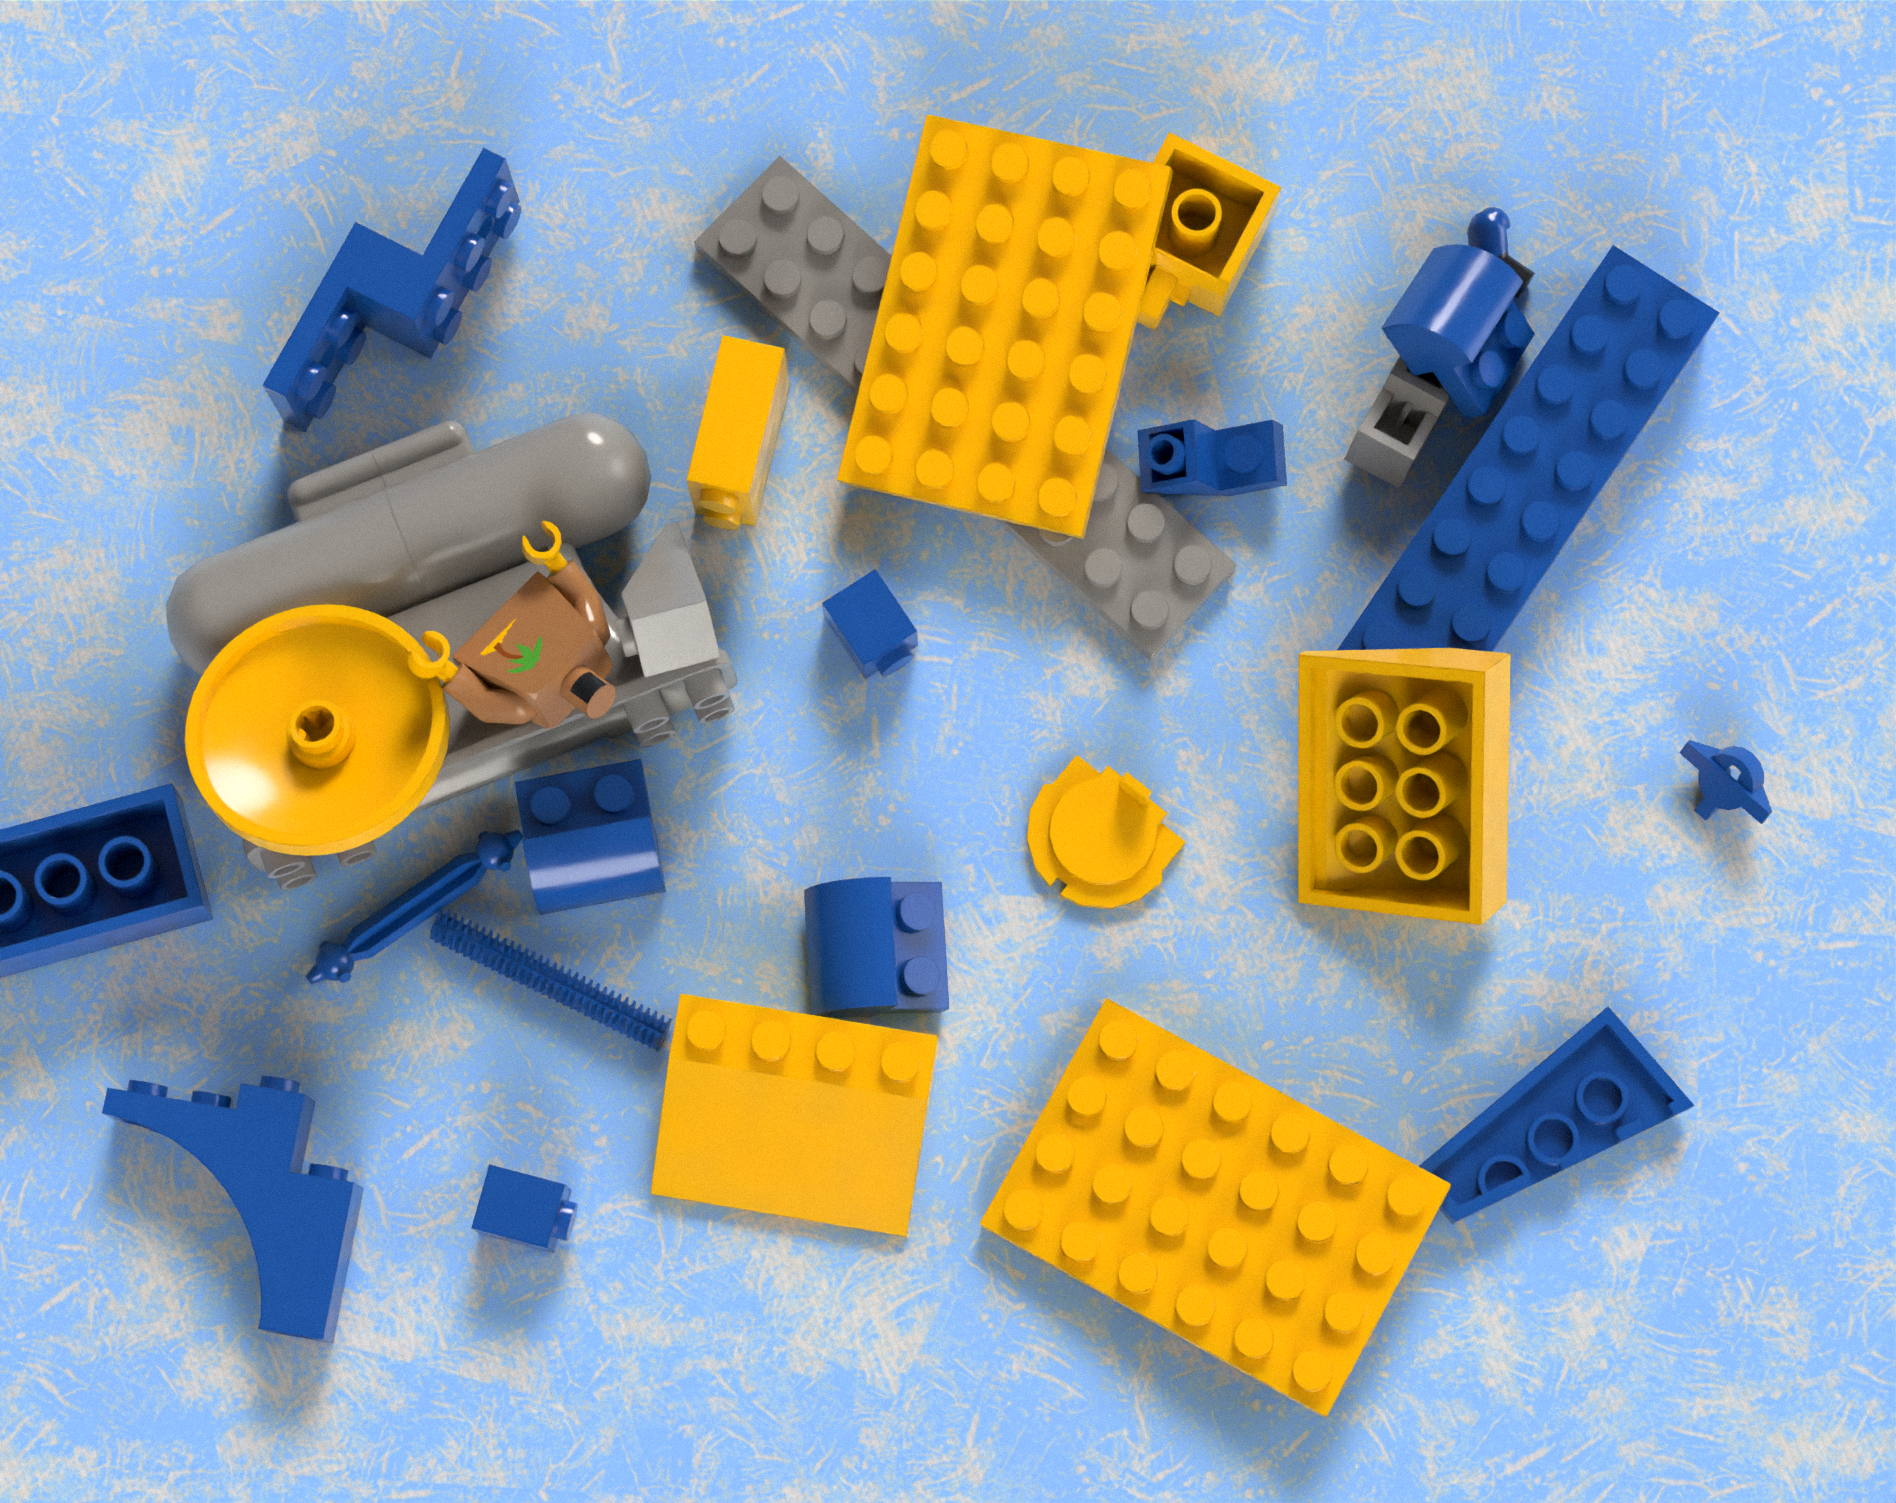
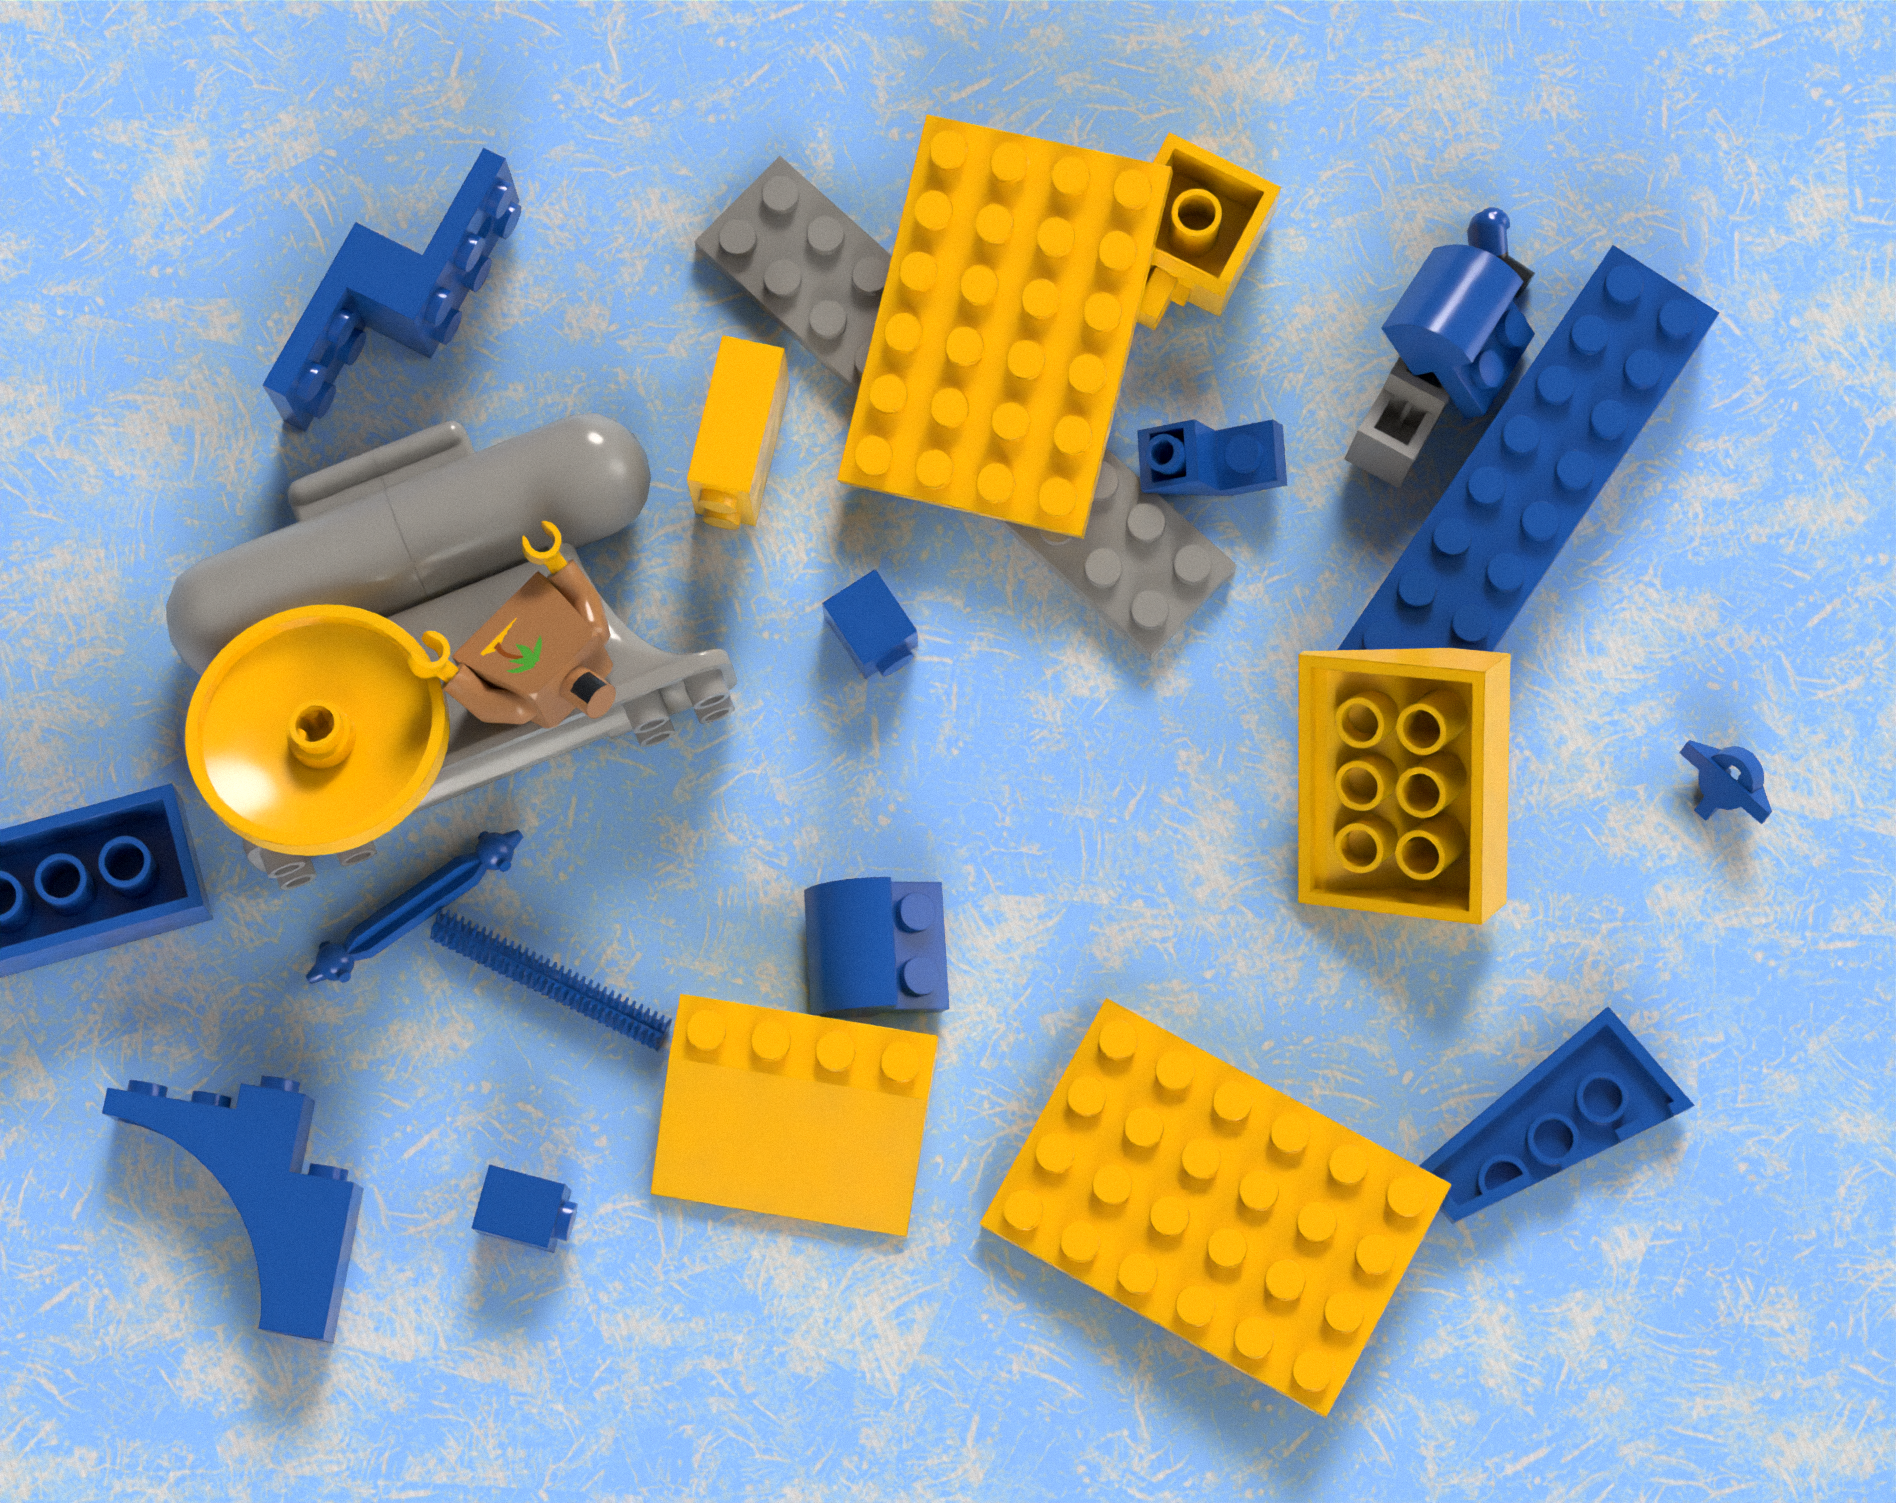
(589, 837): blue brick -> none
(667, 609): light grey slope -> none
(1099, 837): yellow piece -> none

